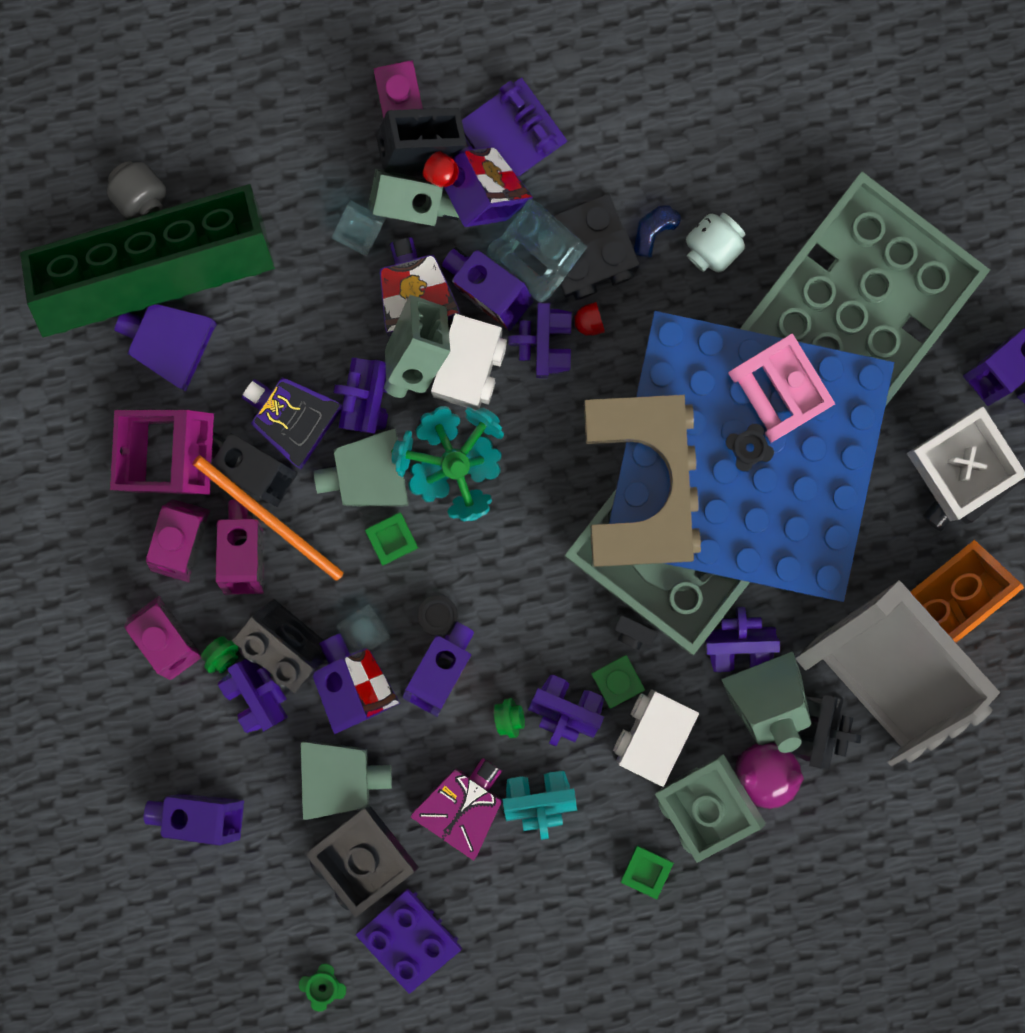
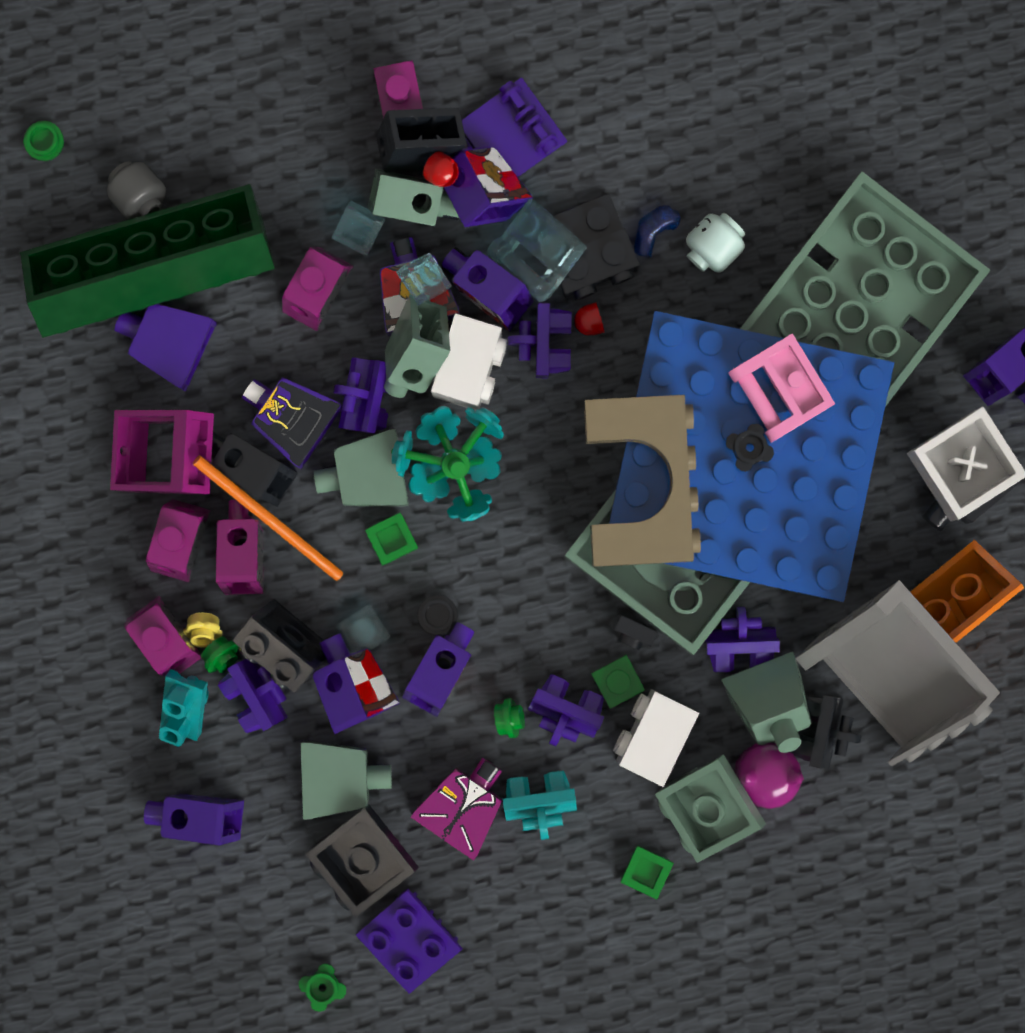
(43, 141): none -> green plate
(182, 708): none -> teal hips
(202, 629): none -> light yellow plate
(315, 287): none -> magenta torso
(424, 279): none -> clear light blue plate

